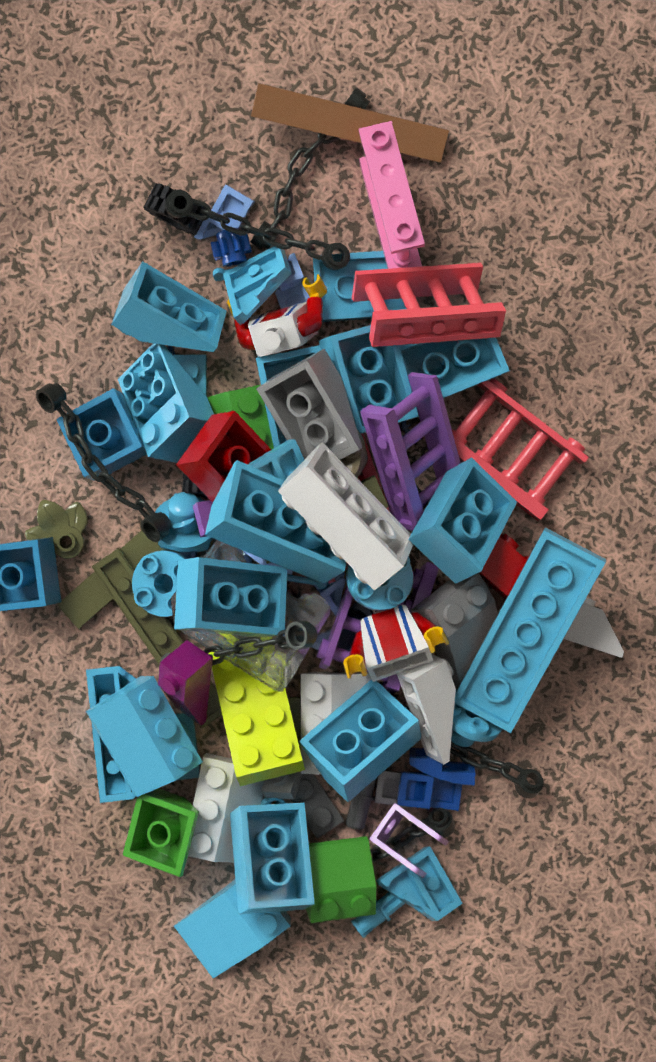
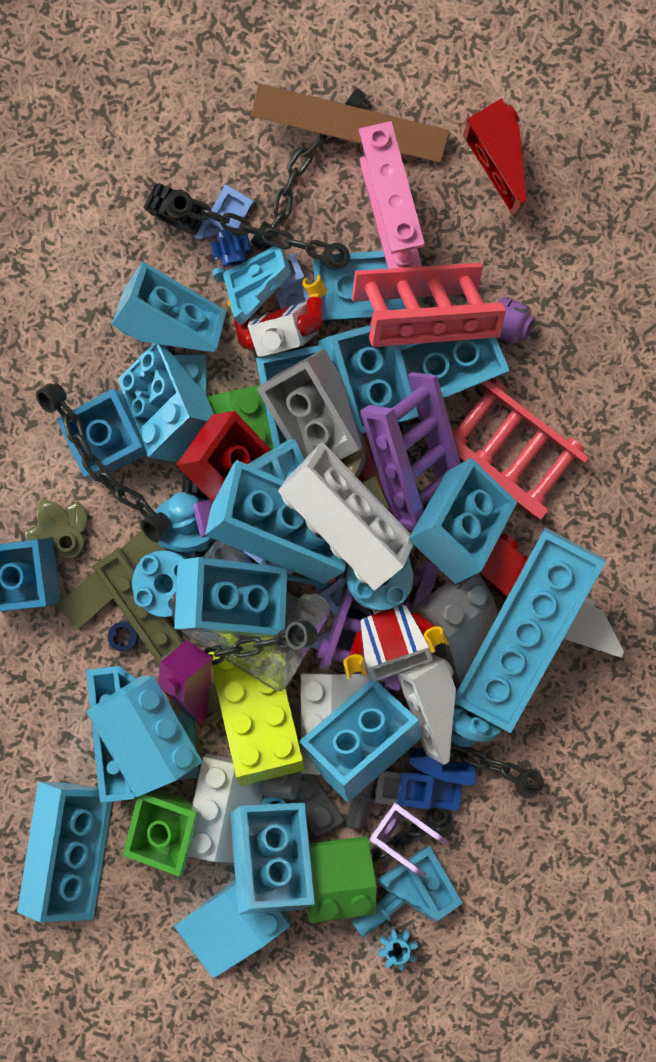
(64, 853): none -> medium azure slope
(132, 640): none -> dark blue bush
(389, 952): none -> medium azure gear
(496, 143): none -> red slope
(517, 321): none -> medium lavender head

